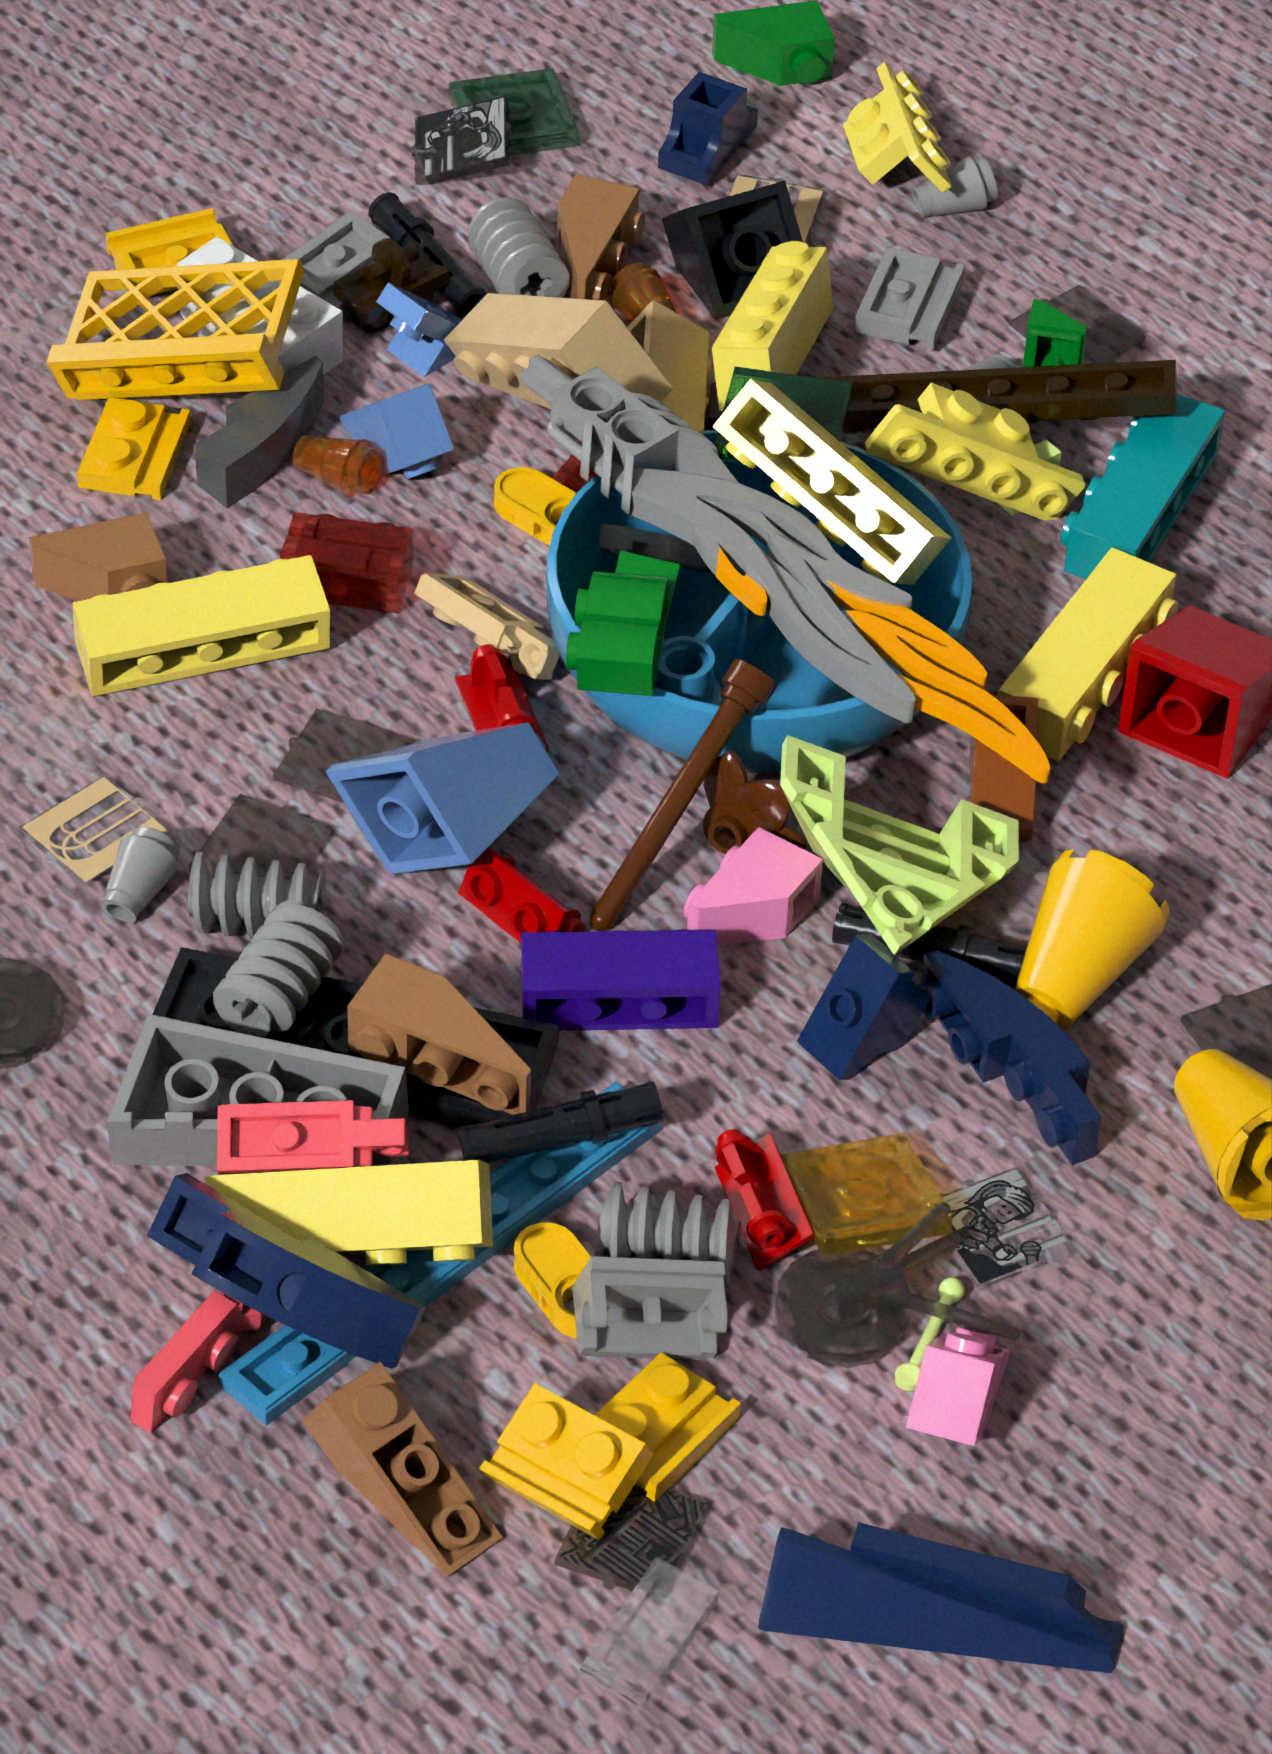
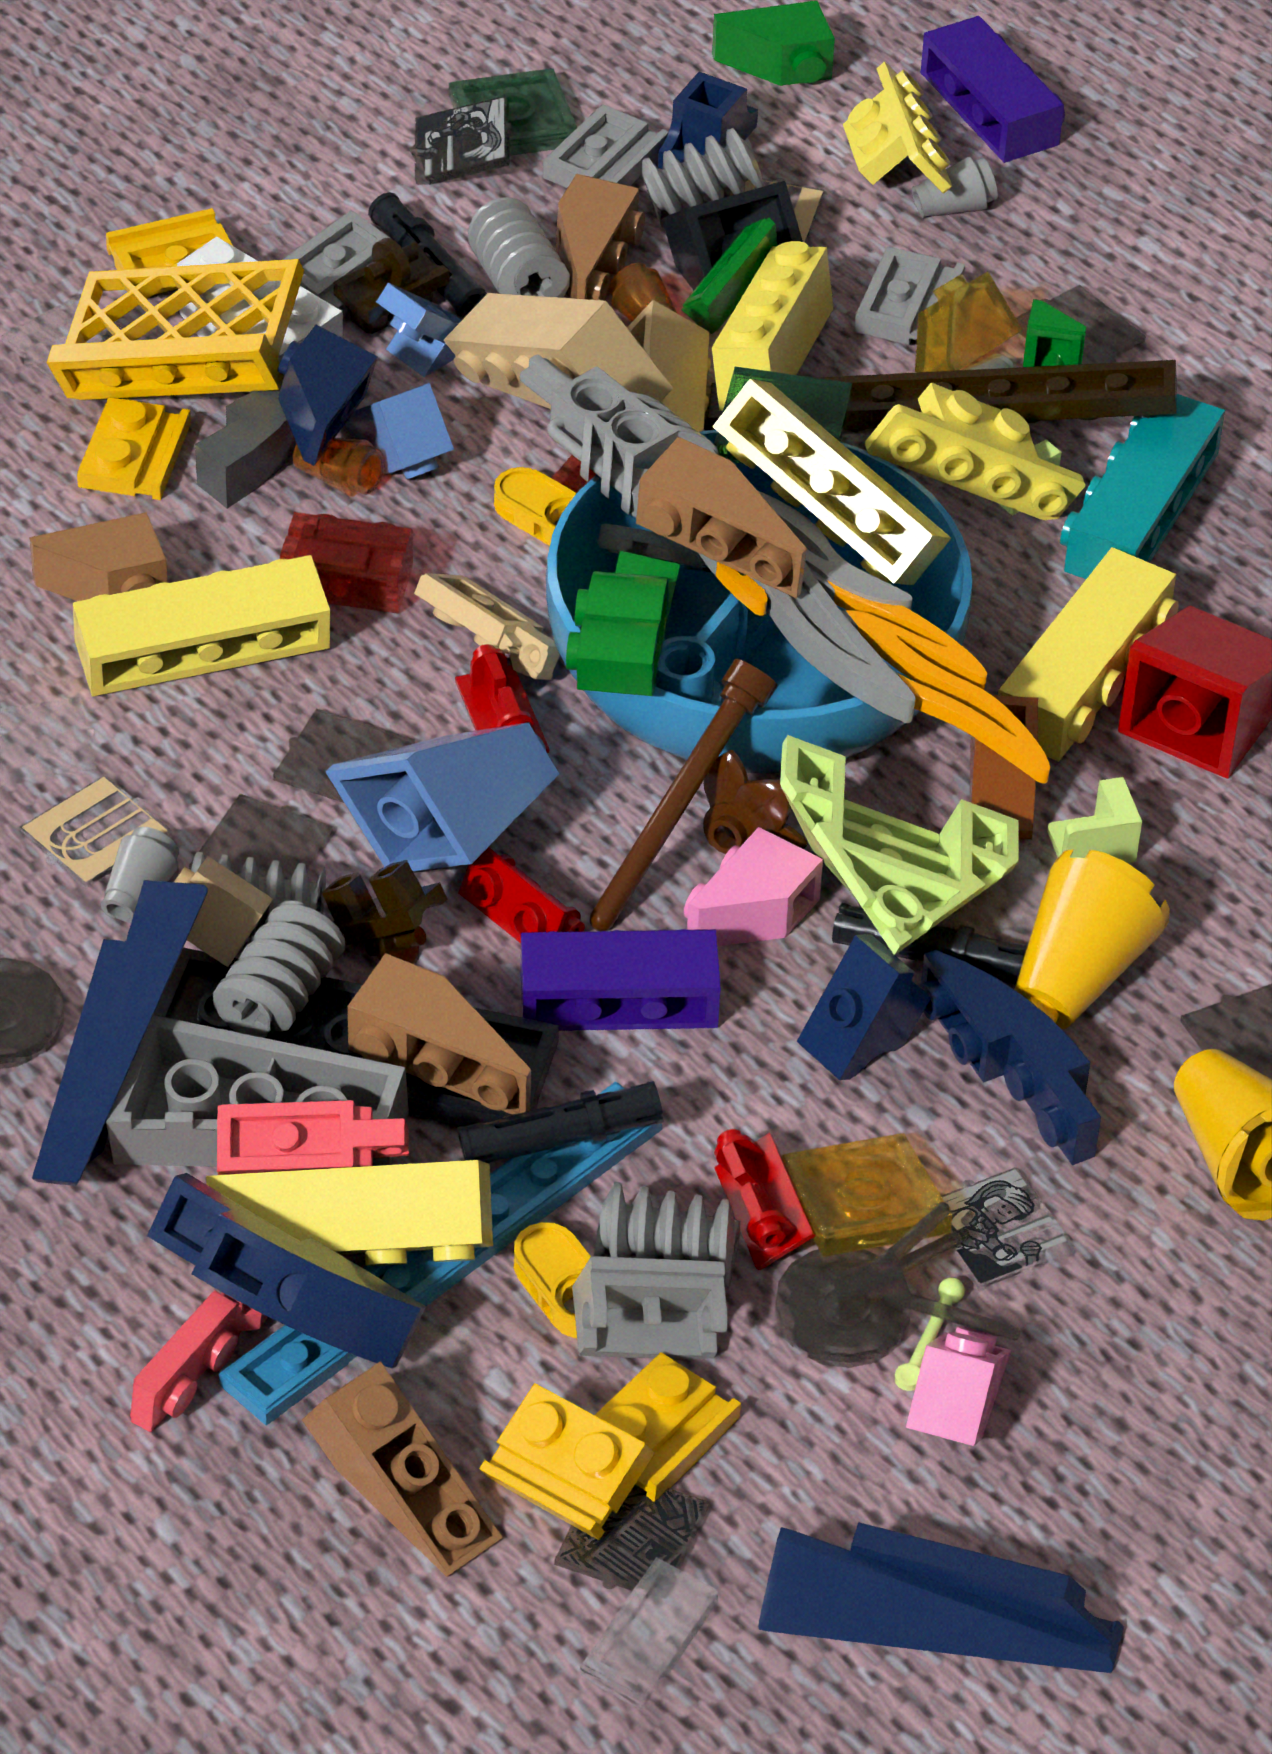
(112, 1025): none -> dark blue wedge
(227, 912): none -> tan brick
(322, 388): none -> dark blue slope
(391, 919): none -> dark brown hips
(606, 148): none -> light grey plate
(701, 174): none -> light grey piece
(720, 514): none -> medium nougat slope
(730, 276): none -> green slope
(963, 324): none -> clear yellow slope
(992, 89): none -> dark purple brick
(1111, 830): none -> yellowish green panel

